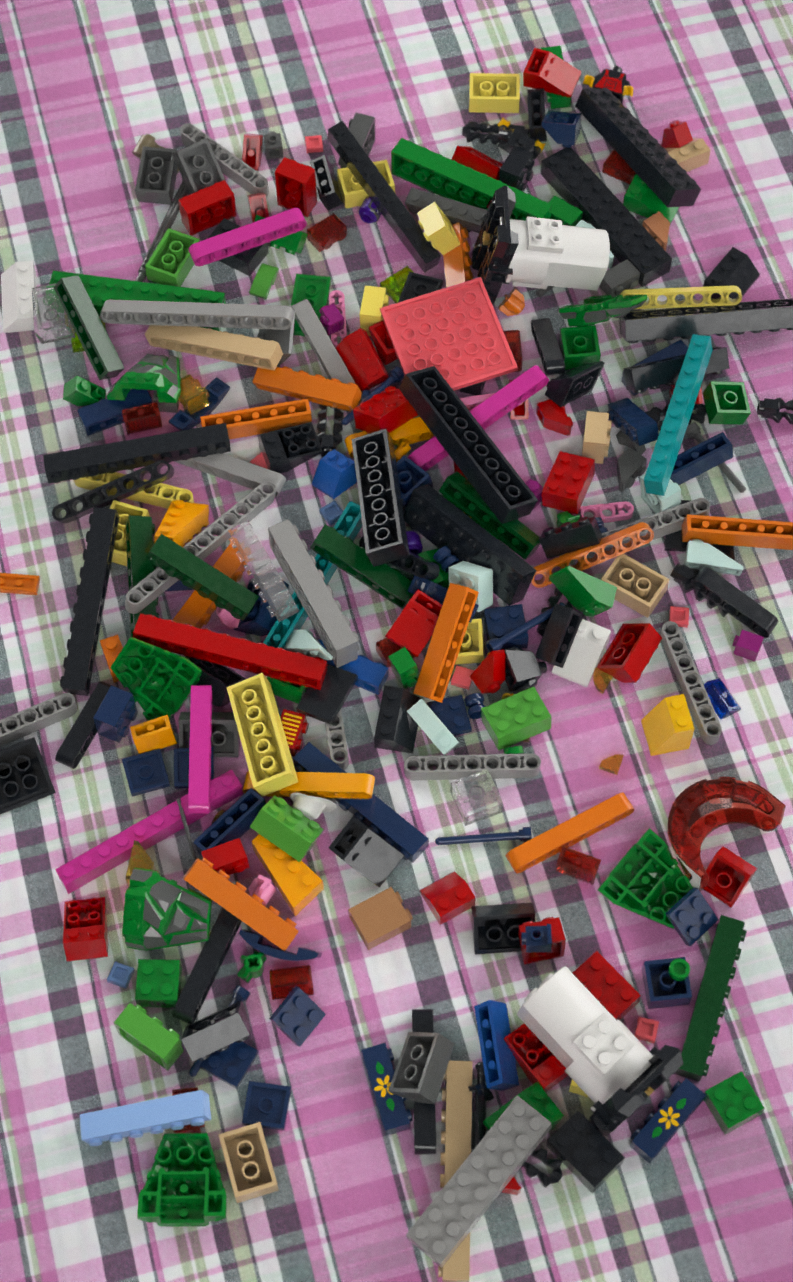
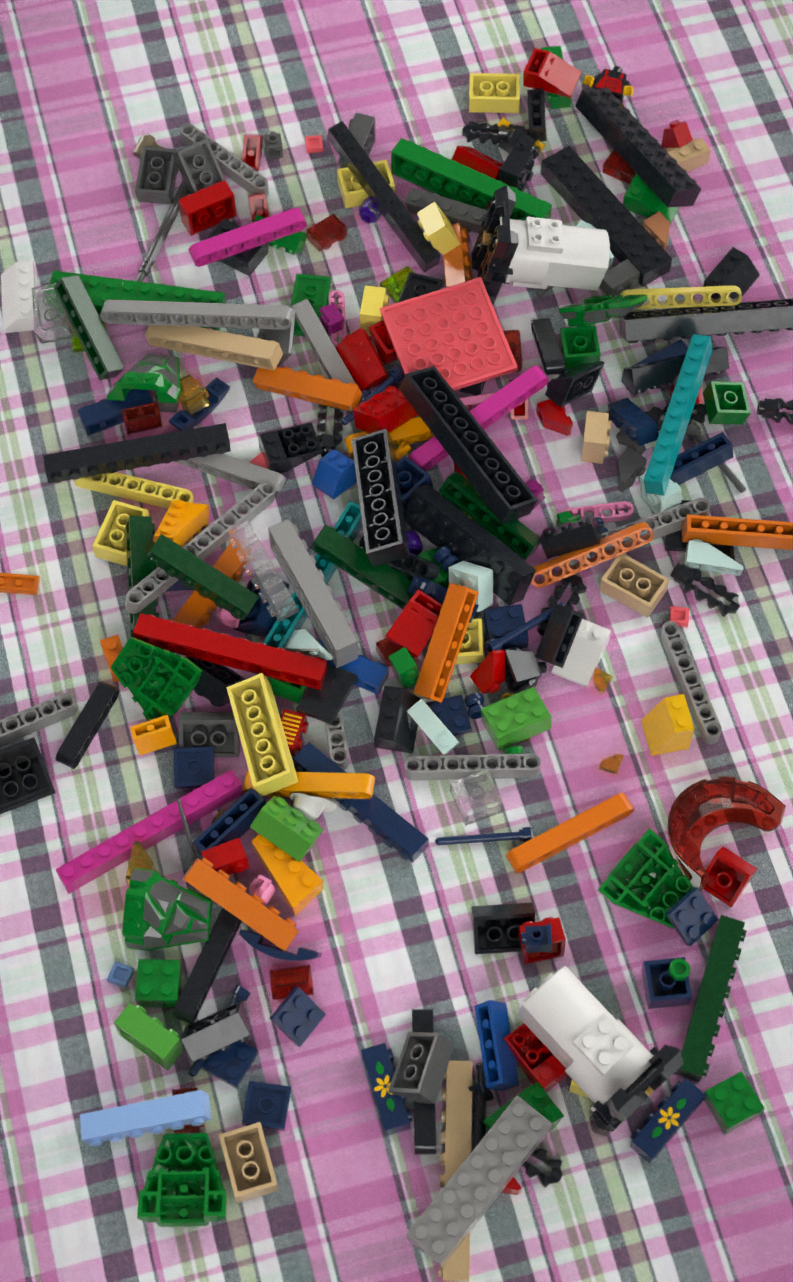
(82, 392): green slope -> none
(85, 929): red slope -> none
(90, 601): black brick -> none
(104, 491): black beam -> none
(115, 714): dark blue brick -> none
(145, 772): dark blue plate -> none
(171, 259): bright green brick -> none
(200, 749): dark pink beam -> none
(252, 967): green piece -> none
(262, 418): orange brick -> none
(263, 280): bright green slope -> none
(296, 186): red brick -> none
(326, 182): black brick -> none
(331, 512): medium blue tile -> none
(366, 851): slope -> none
(380, 918): medium nougat brick -> none
(448, 897): red slope -> none
(461, 677): coral tile -> none
(513, 303): orange piece -> none
(563, 127): dark blue slope -> none
(564, 211): green brick -> none
(568, 482): red brick -> none
(578, 865): clear red brick -> none
(584, 591): green slope -> none
(585, 1151): black brick -> none
(607, 985): red brick -> none
(630, 652): red slope -> none
(646, 1029): coral tile -> none
(721, 698): clear blue slope -> none
(735, 602): black beam -> none
(747, 645): magenta brick -> none

